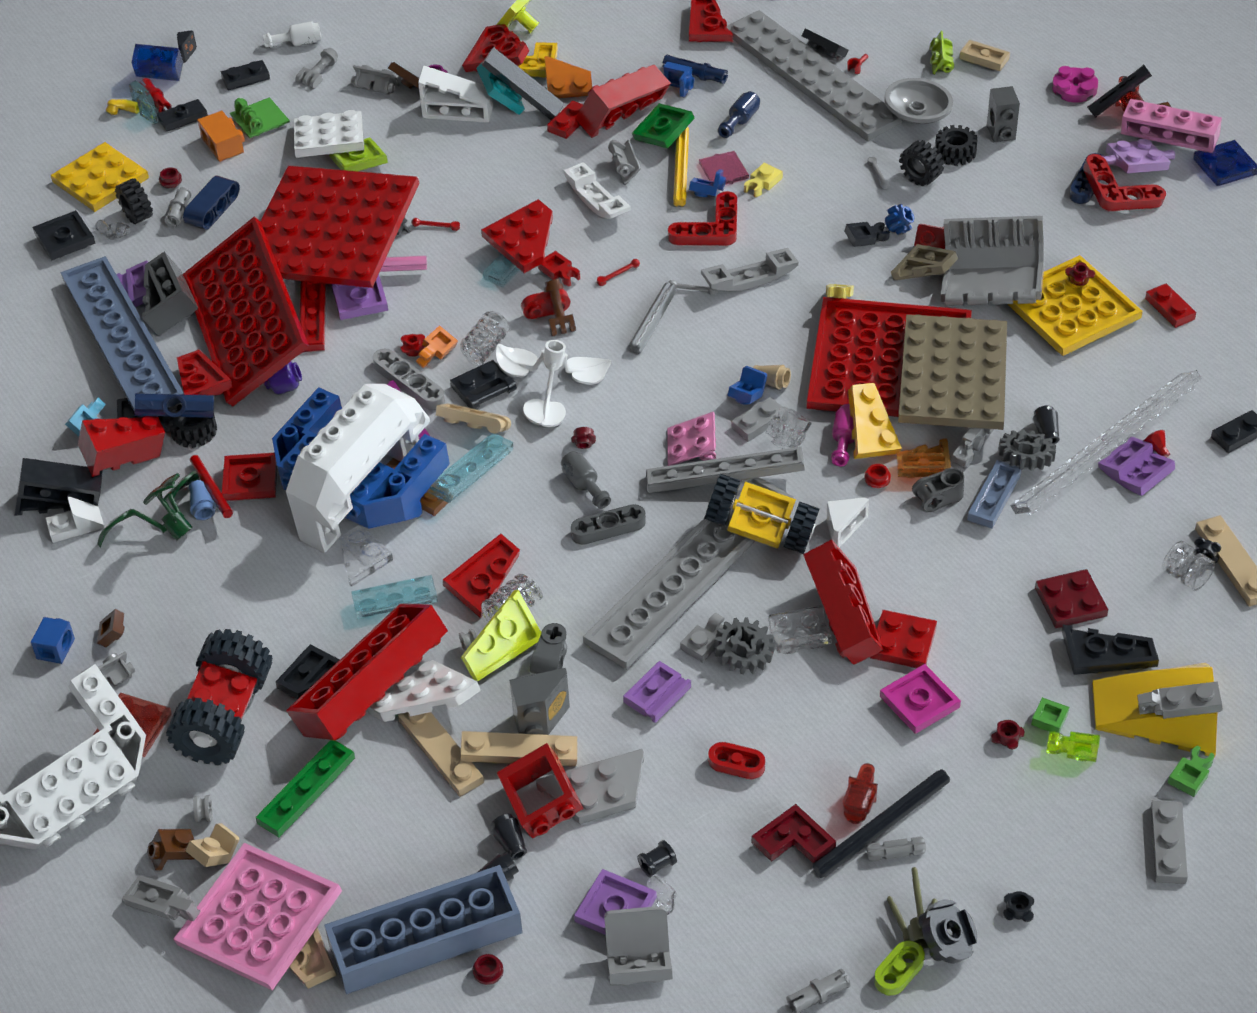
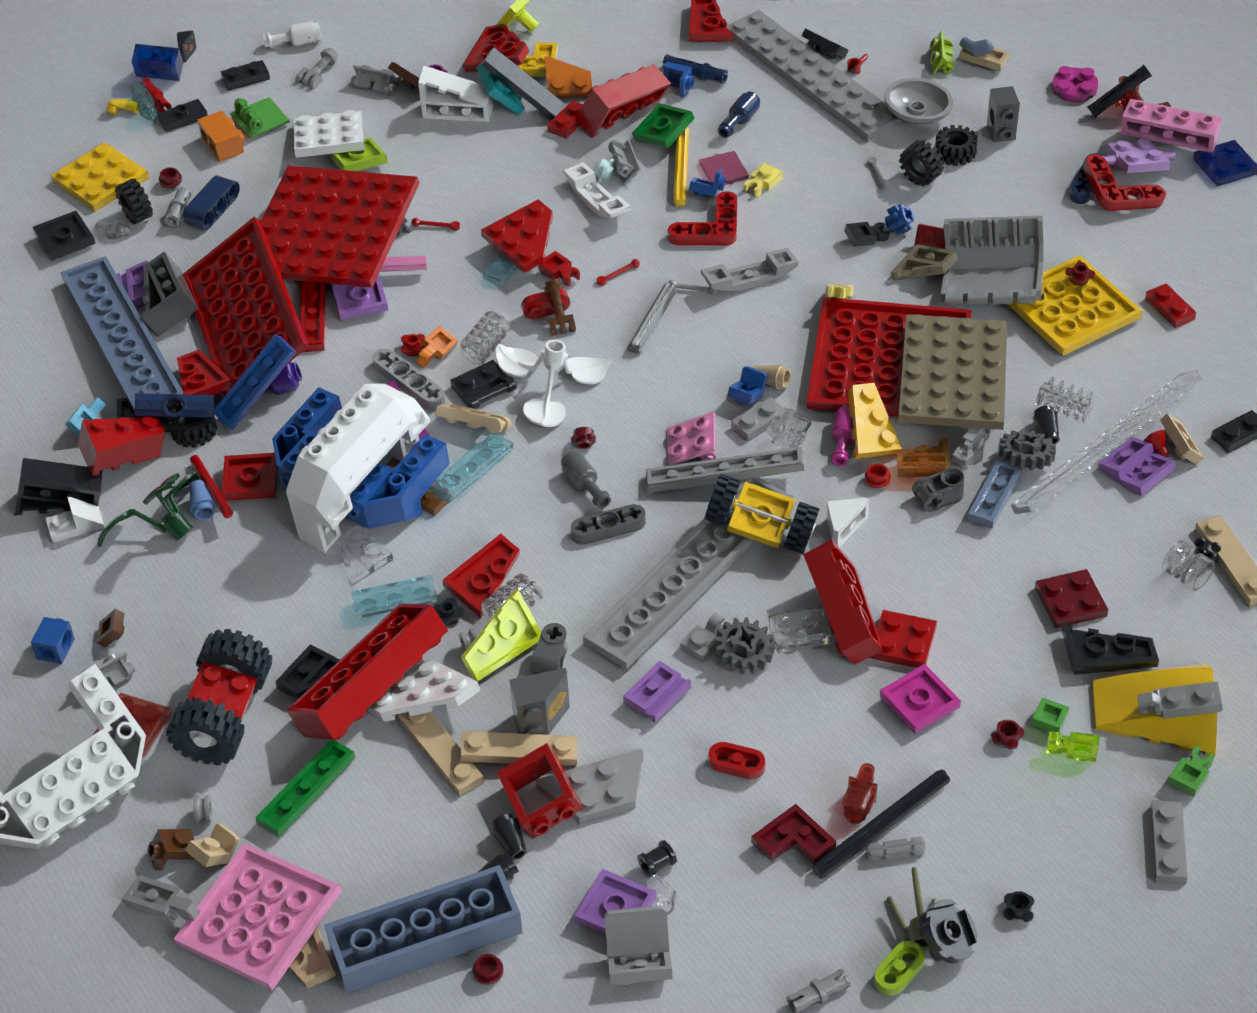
(254, 381): none -> blue plate
(449, 611): none -> black plate
(604, 170): none -> light aqua plate
(978, 47): none -> sand blue arm
(1065, 399): none -> clear piece
(1184, 444): none -> tan plate

